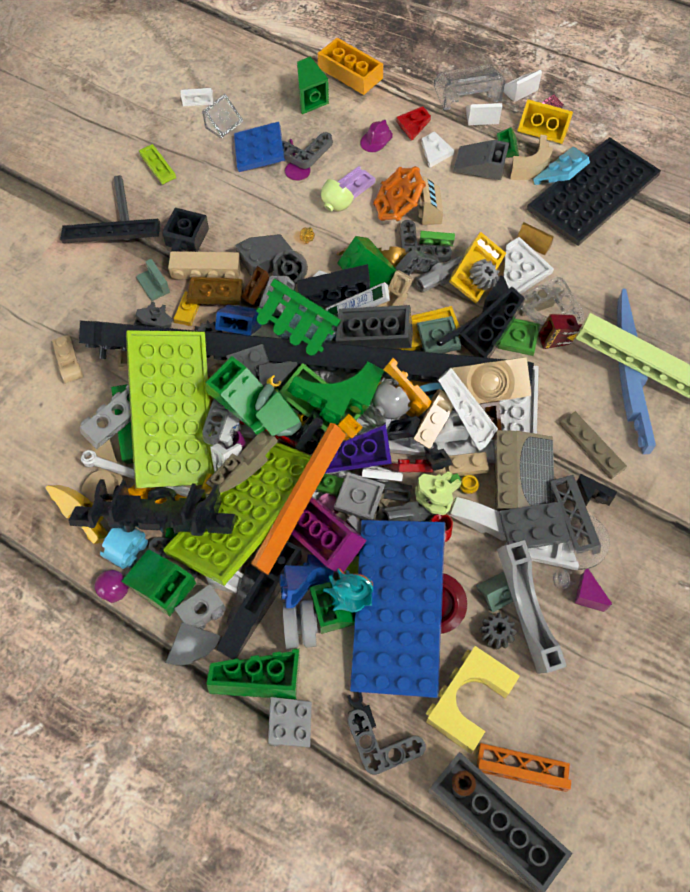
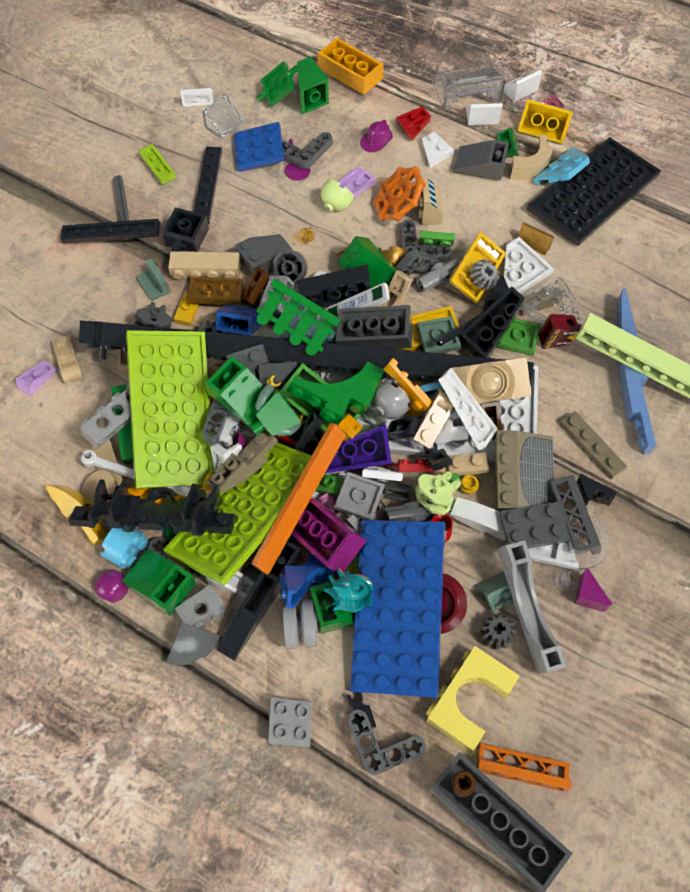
(35, 377): none -> lavender slope
(208, 181): none -> black plate
(257, 676): green wedge -> none
(278, 83): none -> green plate

